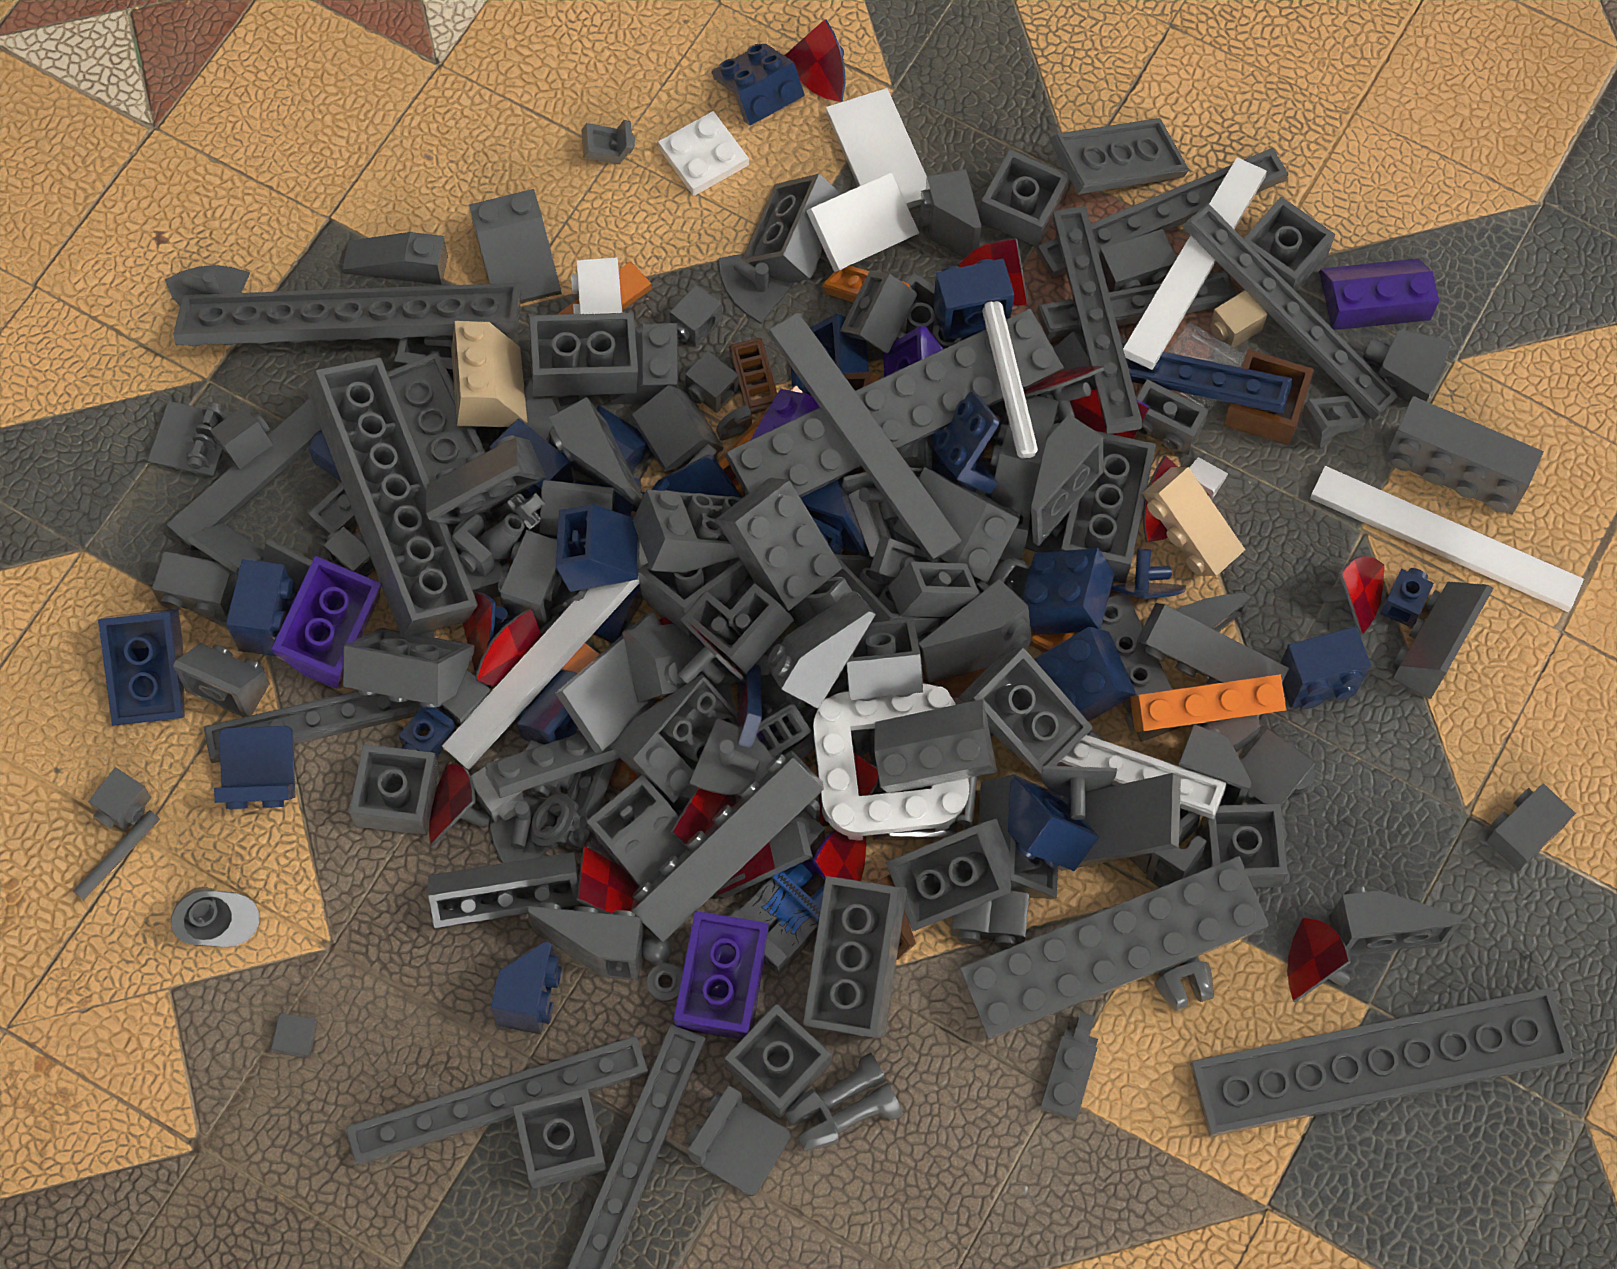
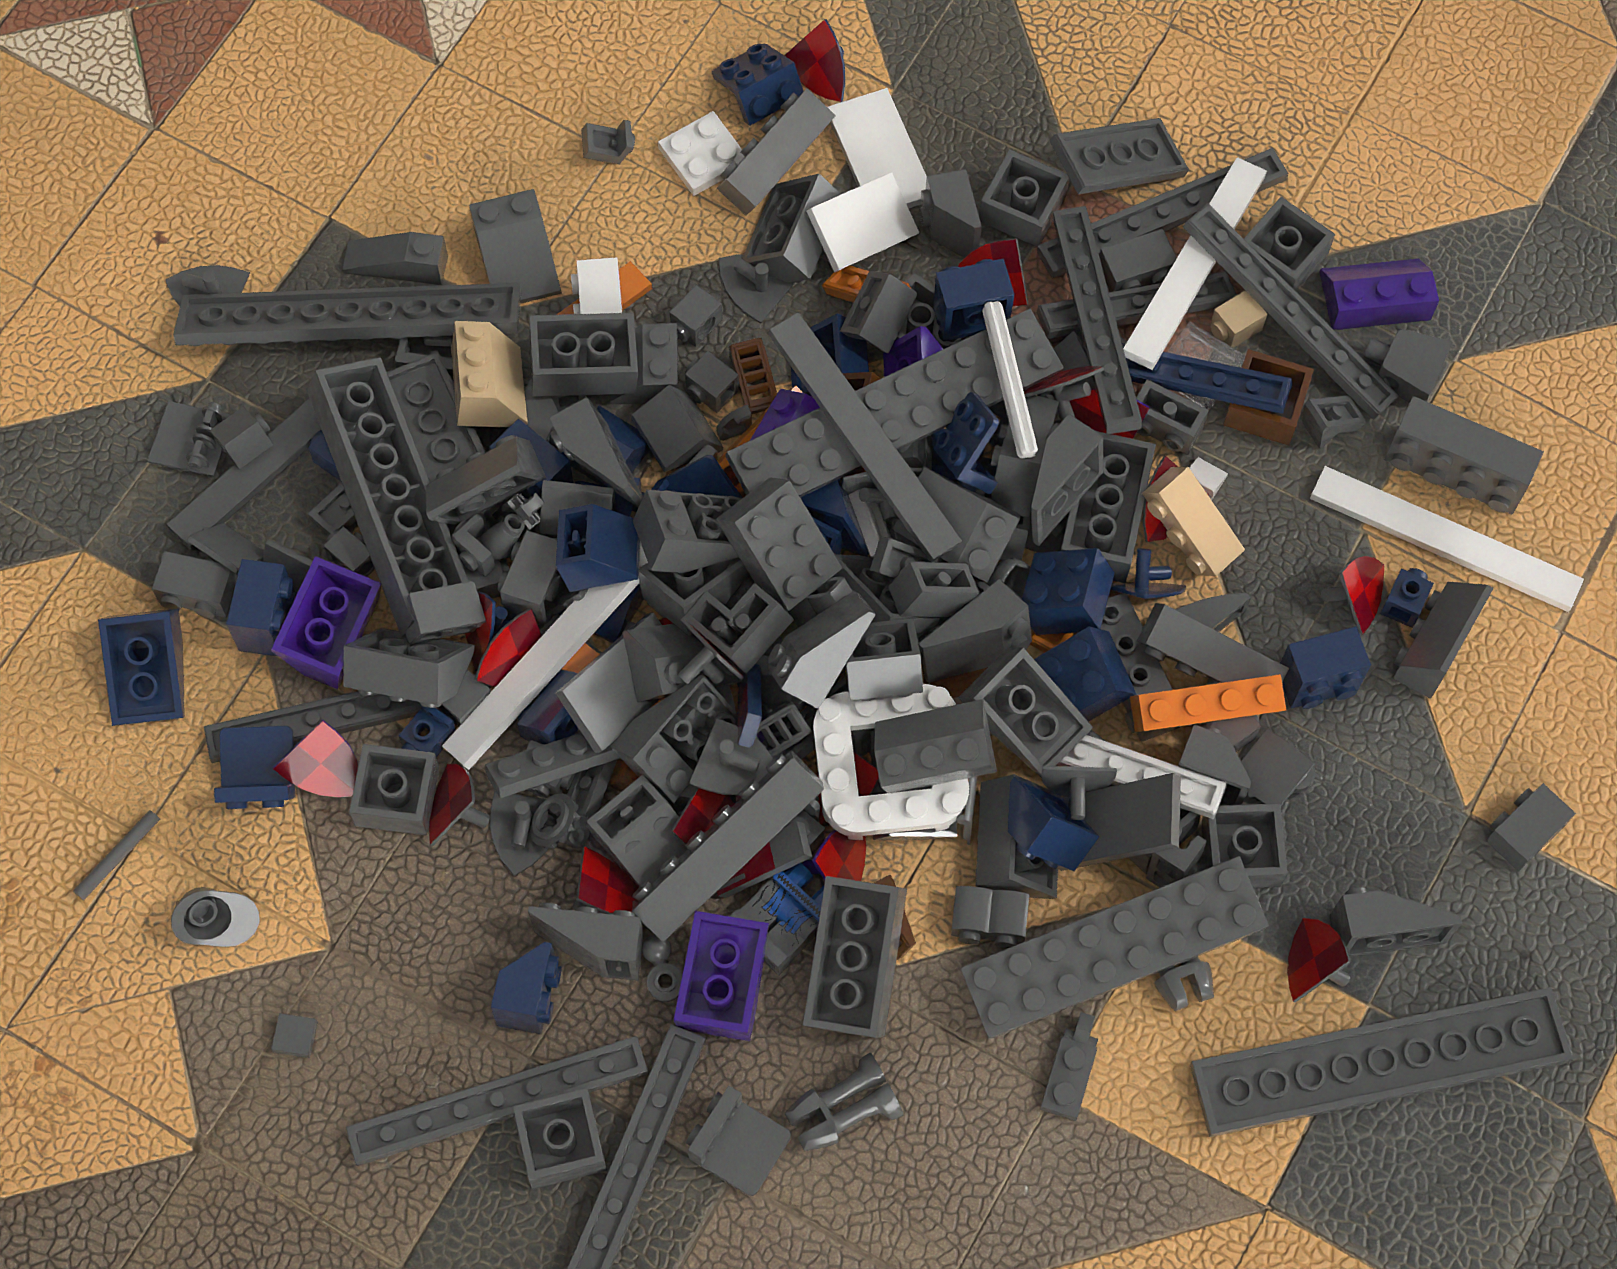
(119, 801): dark grey brick -> none
(222, 678): dark grey slope -> none
(321, 763): none -> shield
(444, 612): none -> dark grey panel
(496, 807): light grey brick -> none
(502, 889): dark grey brick -> none
(776, 151): none -> brick
(778, 1061): dark grey brick -> none
(953, 874): dark grey slope -> none

